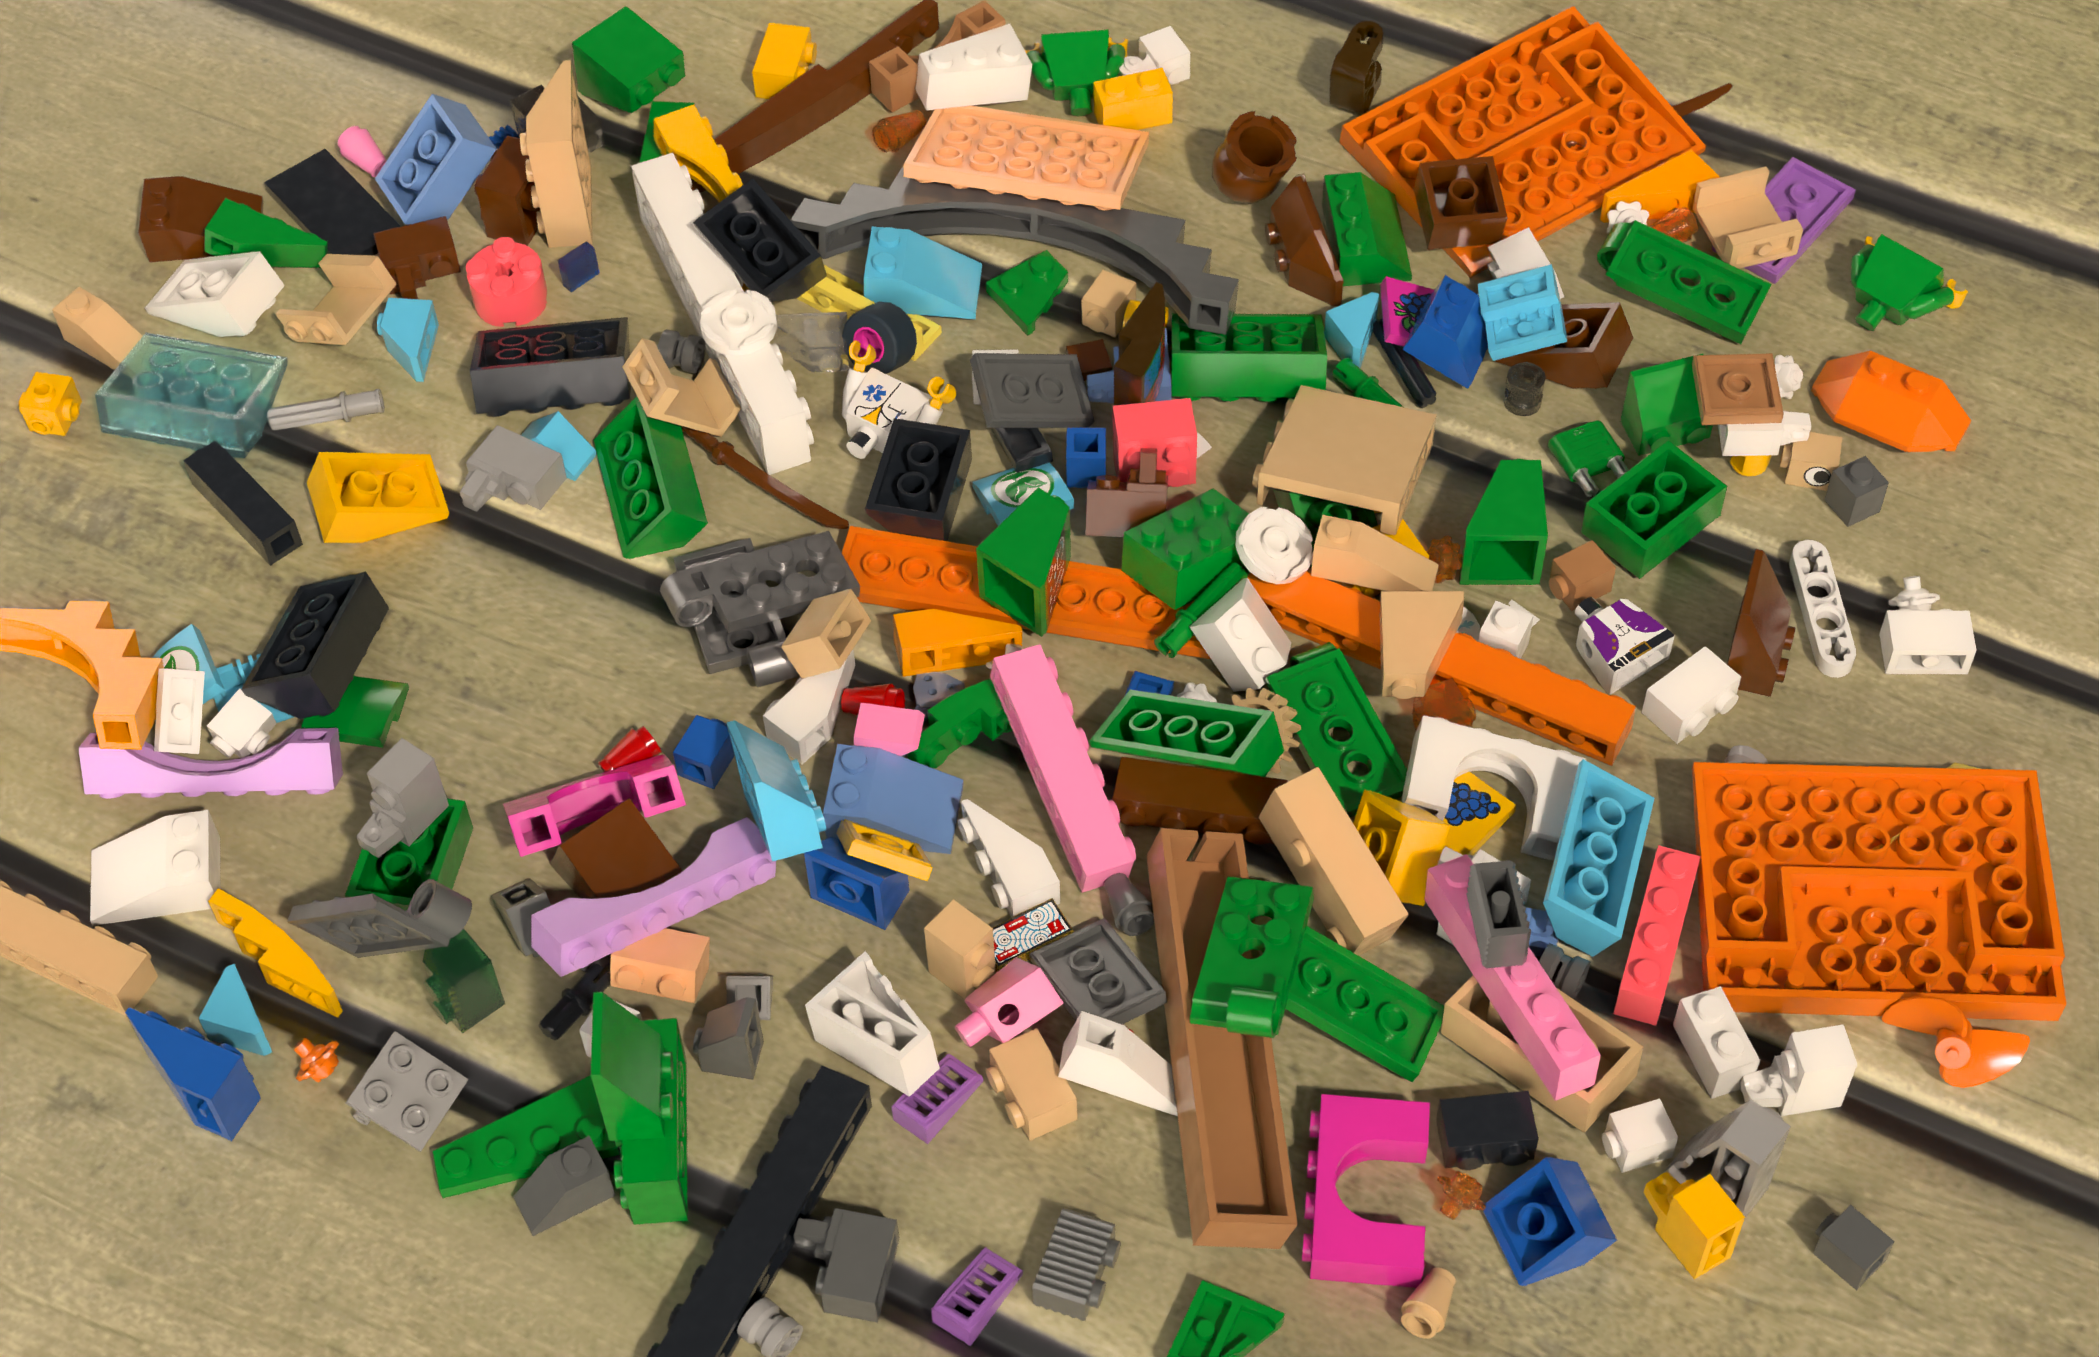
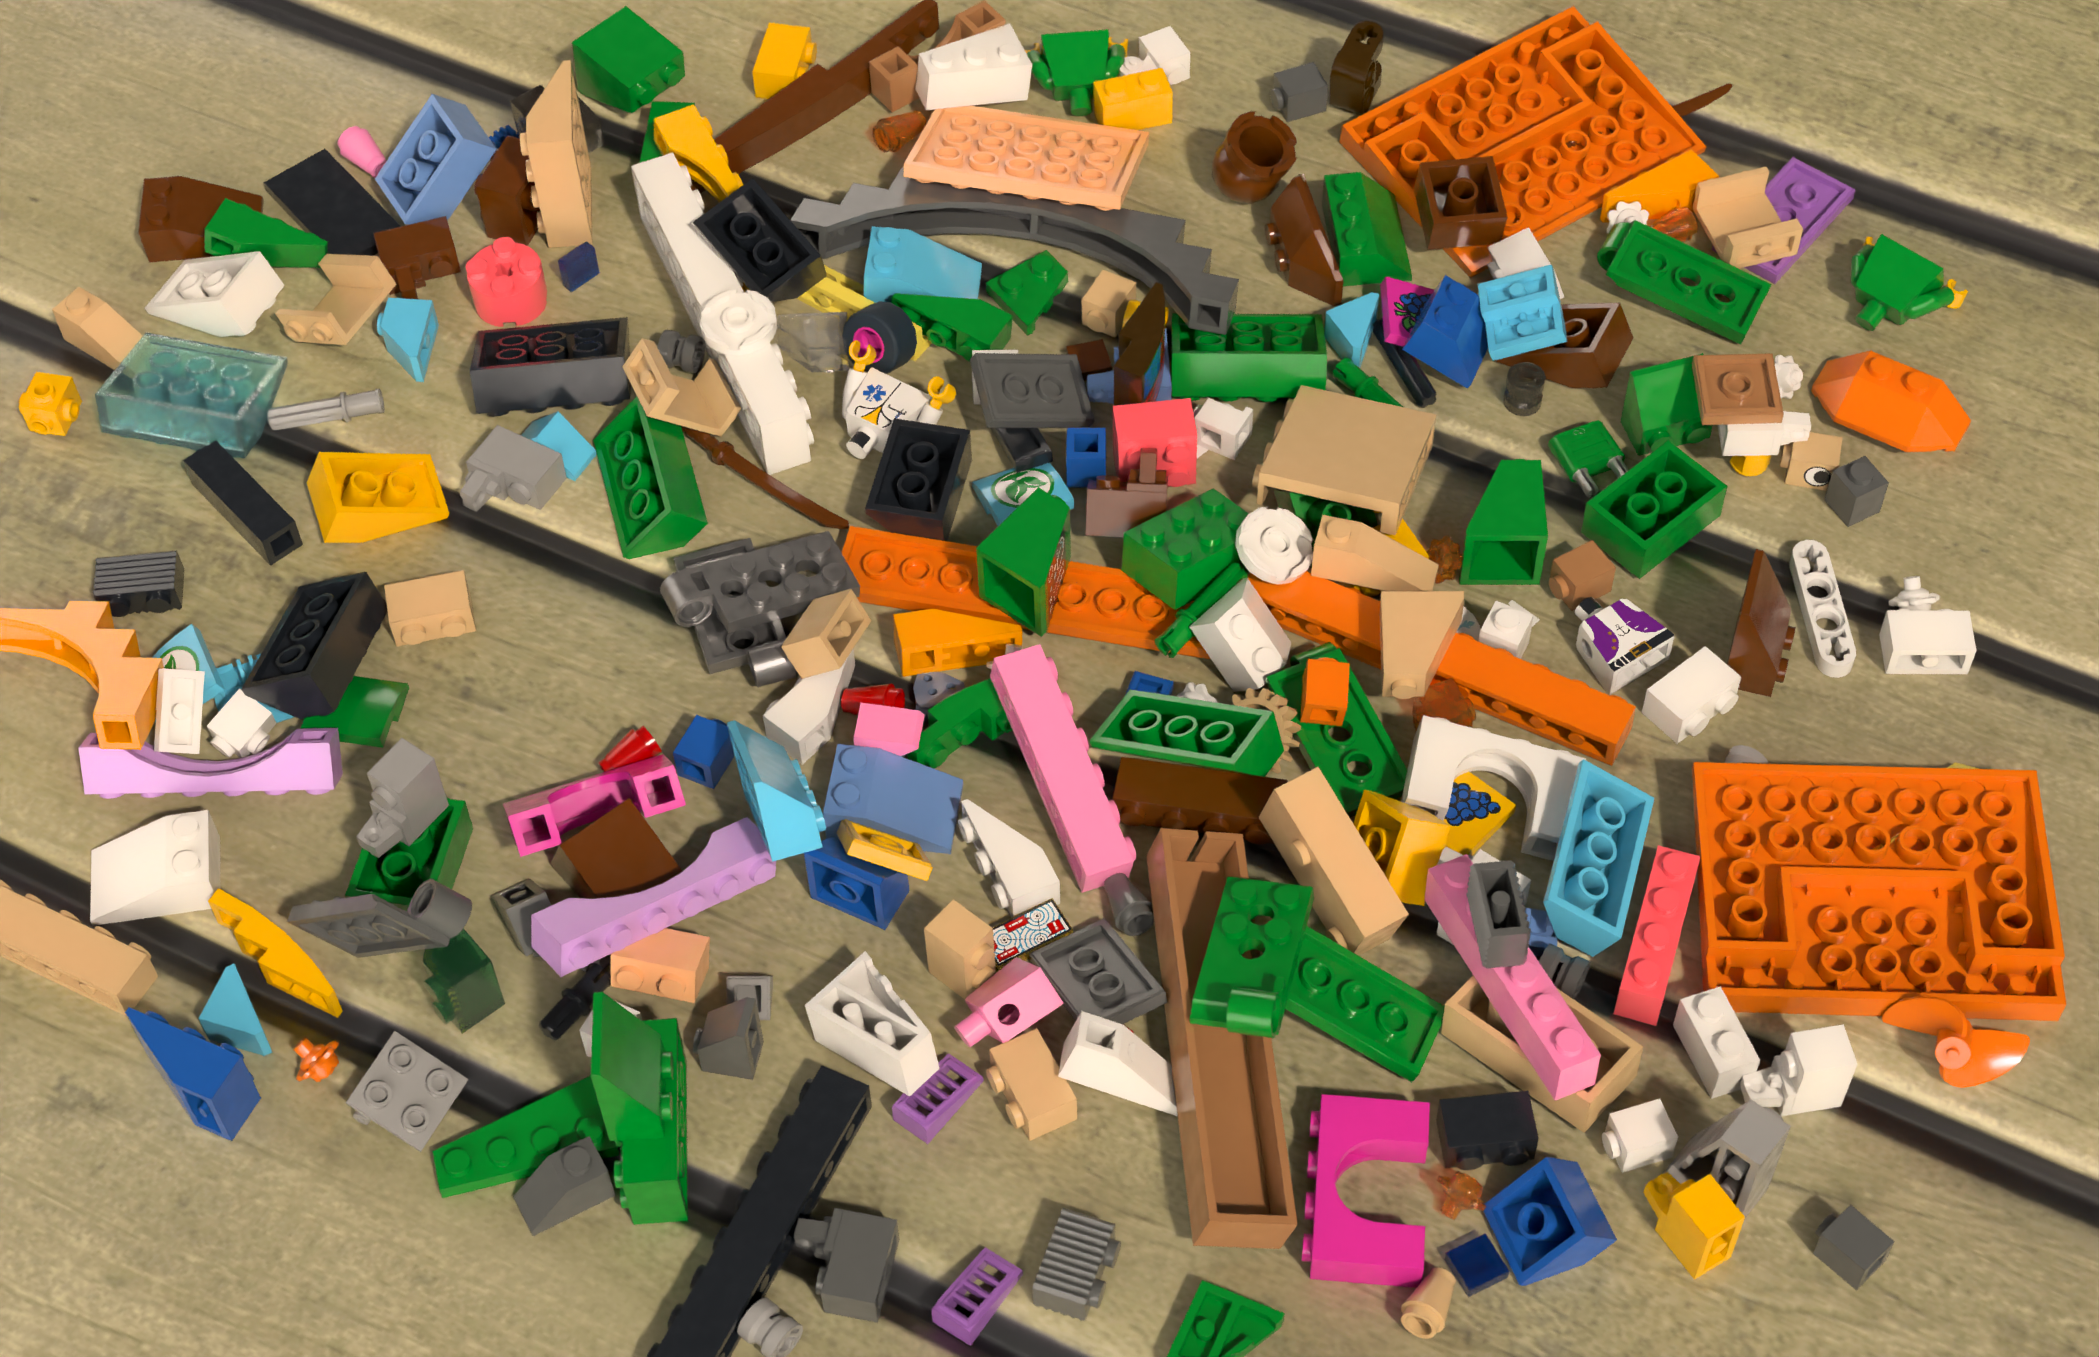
(140, 582): none -> black brick
(430, 608): none -> tan brick
(958, 322): none -> green slope
(1222, 427): none -> white brick
(1299, 92): none -> dark grey brick
(1325, 692): none -> orange brick
(1476, 1265): none -> clear blue tile

